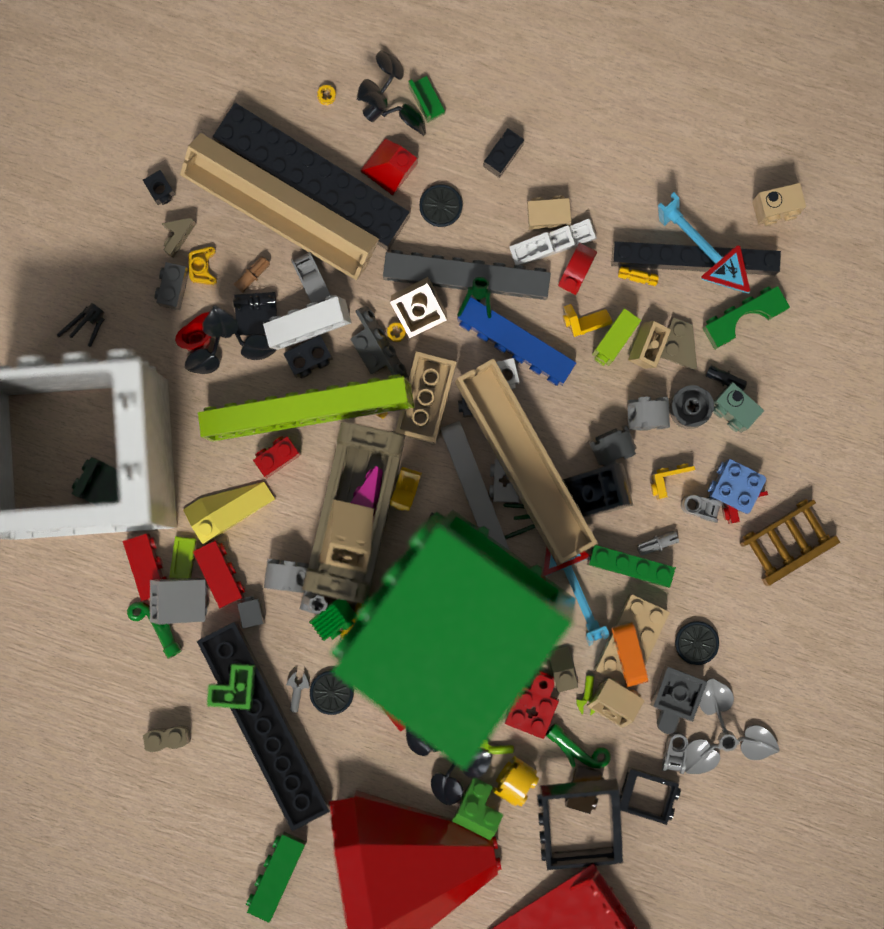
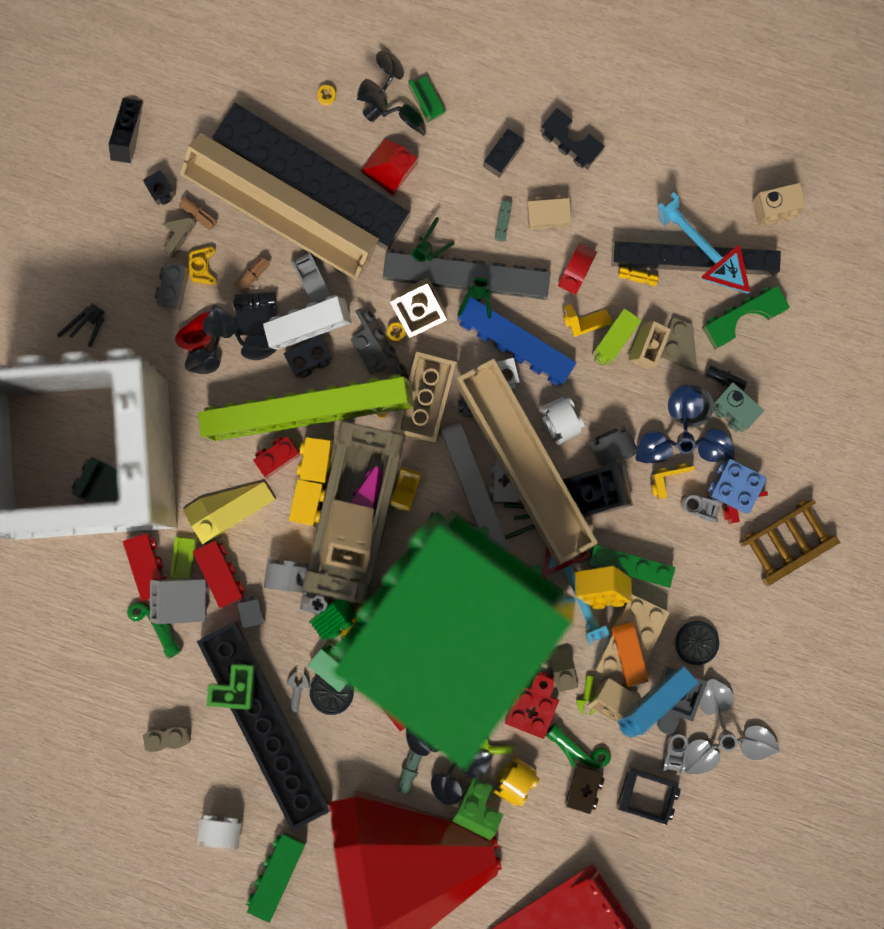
(125, 131): none -> black slope
(197, 213): none -> medium nougat axle
(218, 833): none -> white brick
(307, 503): none -> yellow brick
(316, 460): none -> yellow brick
(324, 664): none -> panel
(409, 773): none -> sand green pin
(423, 248): none -> dark green plant
(440, 205): pearl dark grey wheel -> none
(503, 221): none -> sand green axle
(553, 242): white slope -> none
(561, 419): none -> white brick
(582, 152): none -> black arch
(585, 857): black window -> none
(603, 587): none -> yellow brick
(648, 413): light grey brick -> none
(656, 702): none -> dark azure brick
(657, 543): light grey axle -> none
(685, 403): none -> dark blue plant

